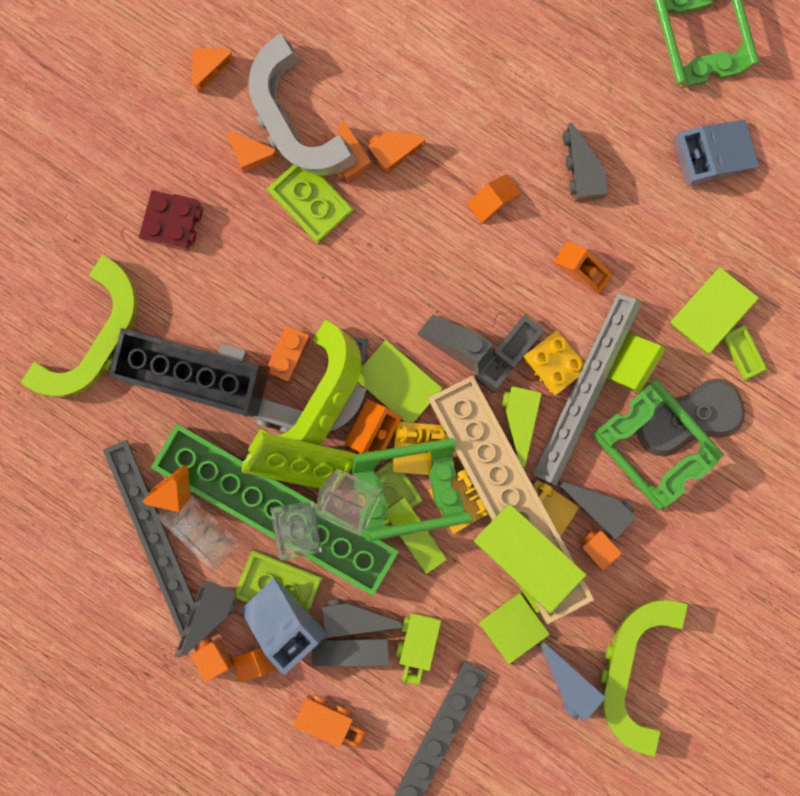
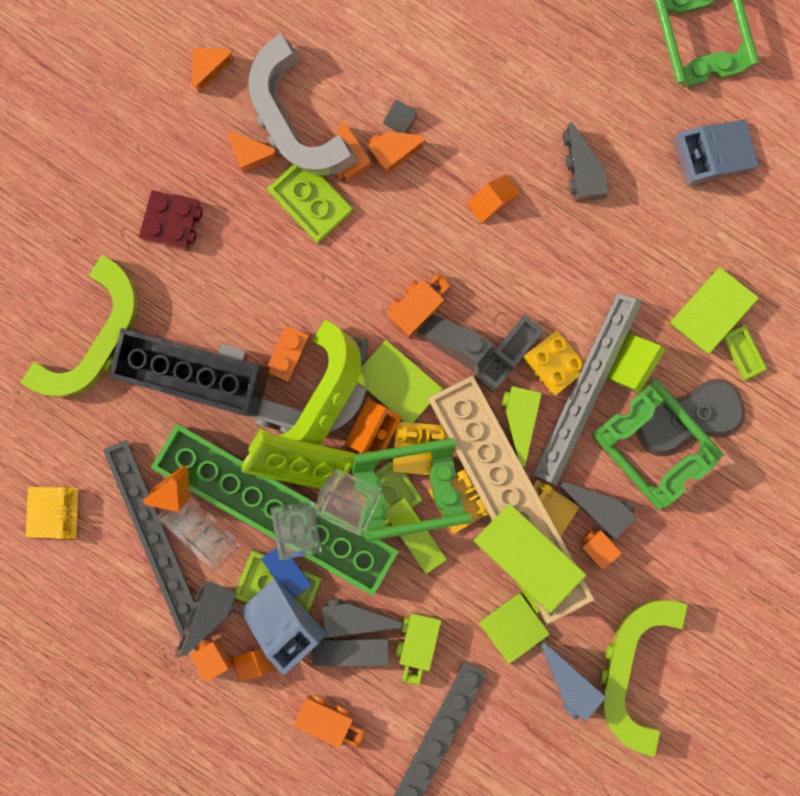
(52, 512): none -> yellow hinge
(286, 572): none -> blue tile
(400, 117): none -> dark grey slope
(418, 304): none -> orange brick
(583, 267): orange slope -> none

